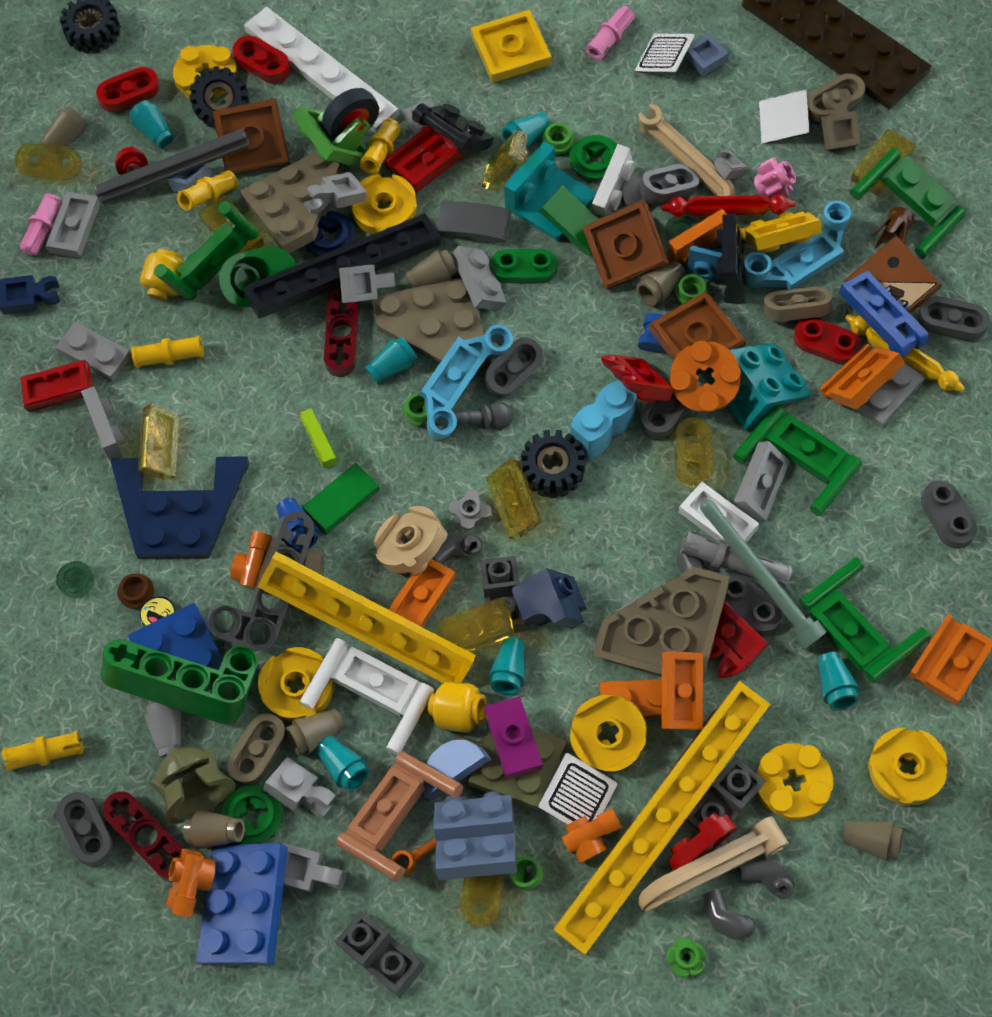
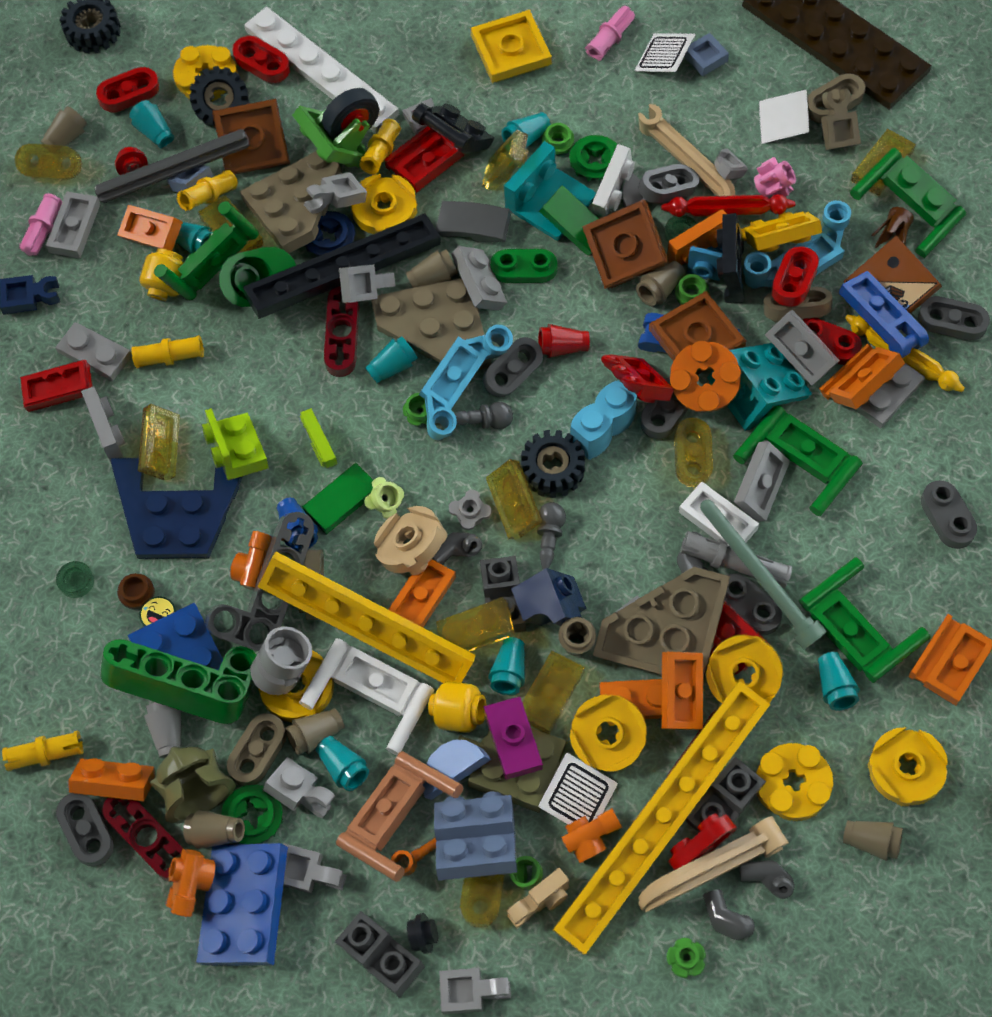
(111, 779): none -> orange plate
(149, 228): none -> orange plate
(193, 236): none -> teal cone
(235, 445): none -> lime bracket
(281, 660): none -> light grey wheel
(393, 493): none -> yellowish green plate
(422, 933): none -> black plate
(464, 990): none -> light grey plate
(547, 893): none -> tan plate
(551, 691): none -> clear yellow plate
(553, 518): none -> dark grey bar
(561, 340): none -> red cone
(577, 629): none -> dark tan cone
(753, 652): none -> yellow plate
(791, 281): none -> red plate
(802, 347): none -> light grey plate

